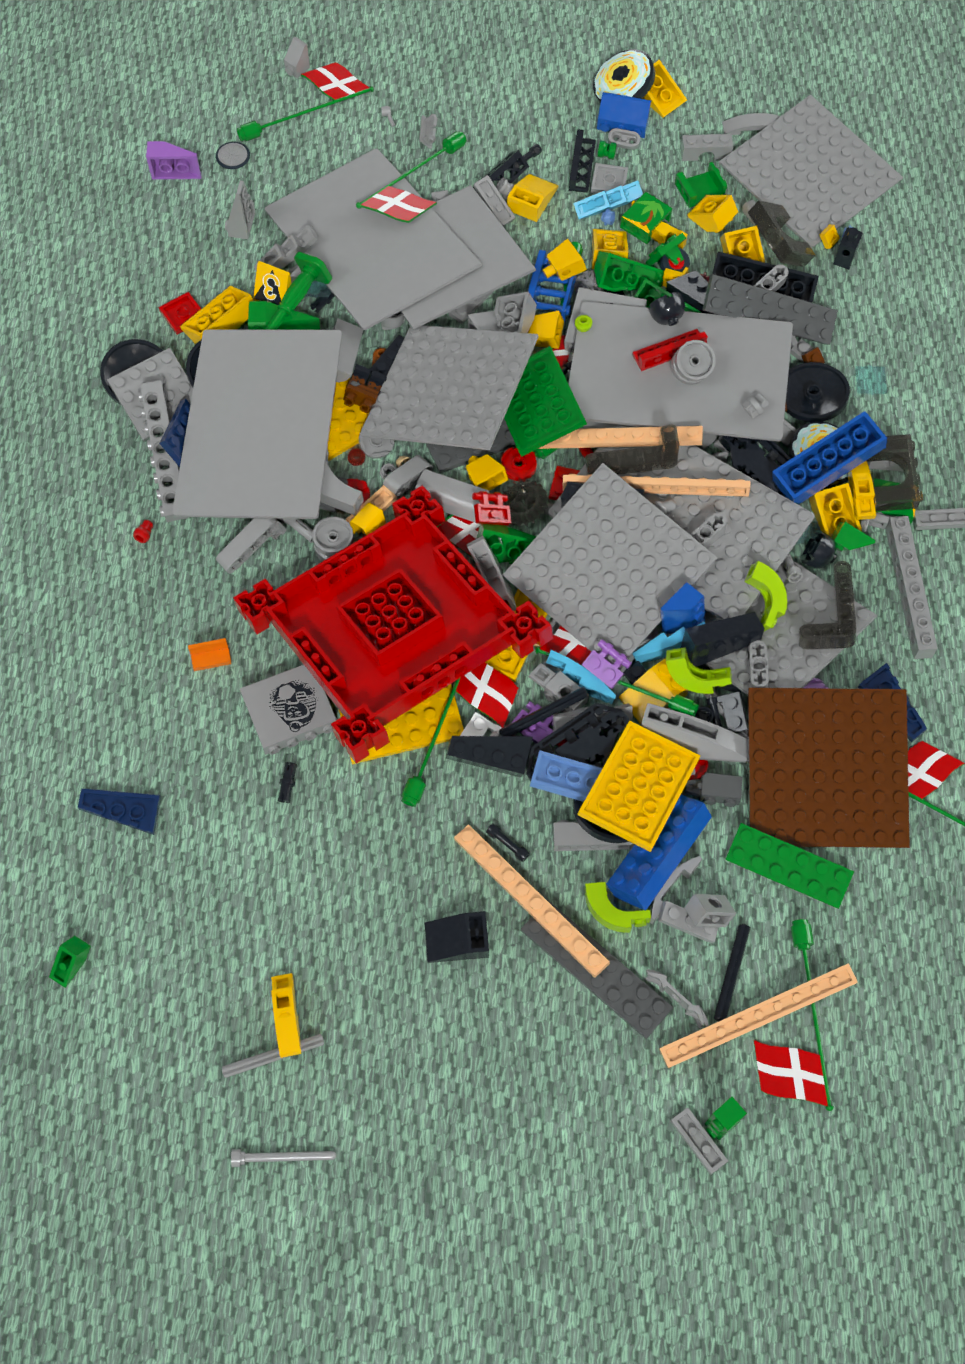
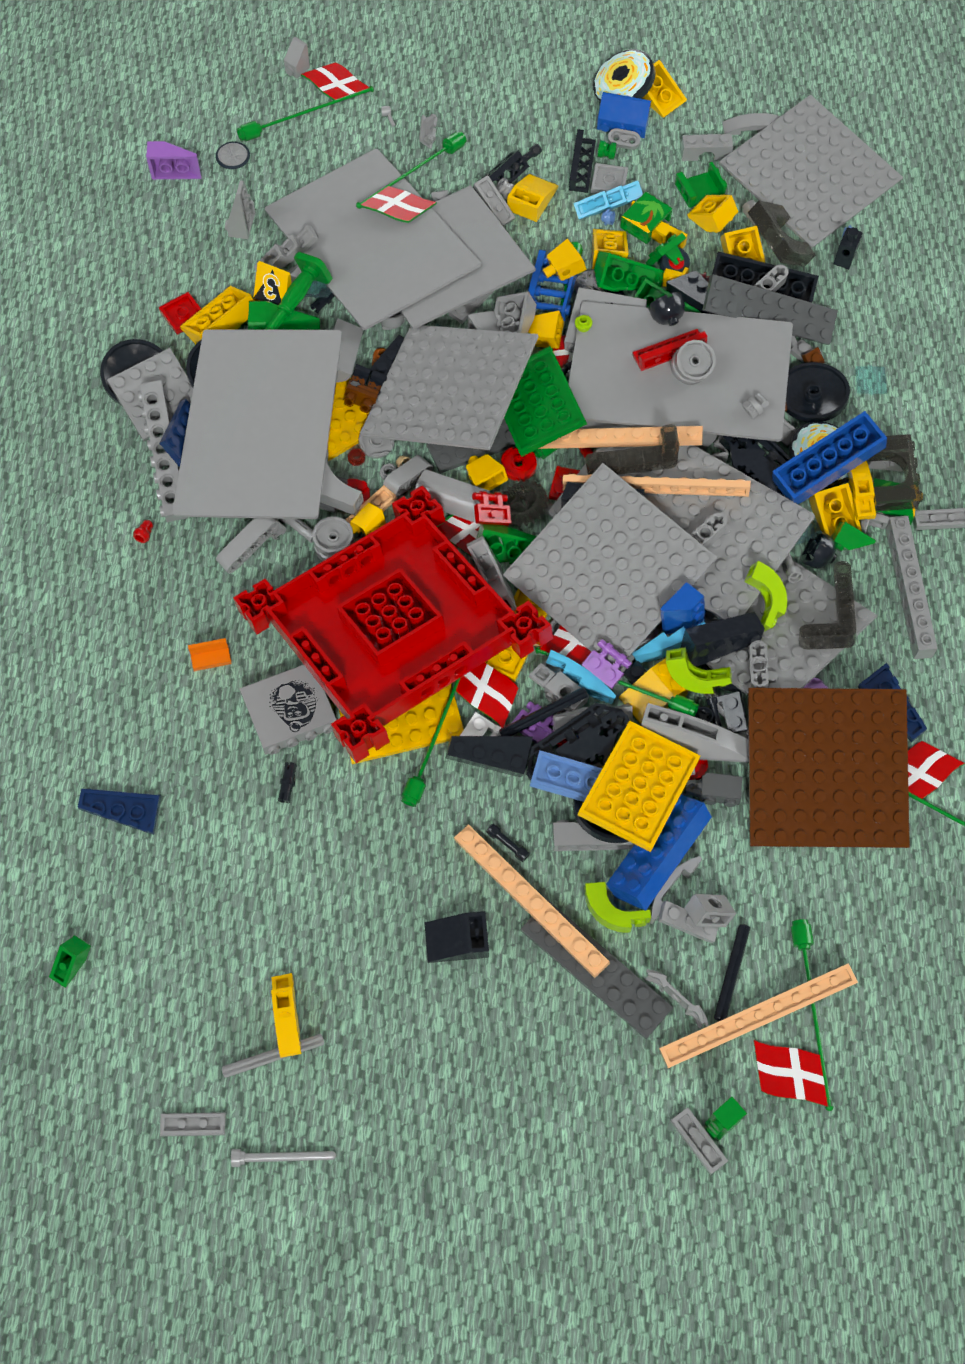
(192, 1124): none -> light grey tile
(665, 506): light grey piece -> none
(789, 865): green plate -> none
(829, 236): yellow plate -> none

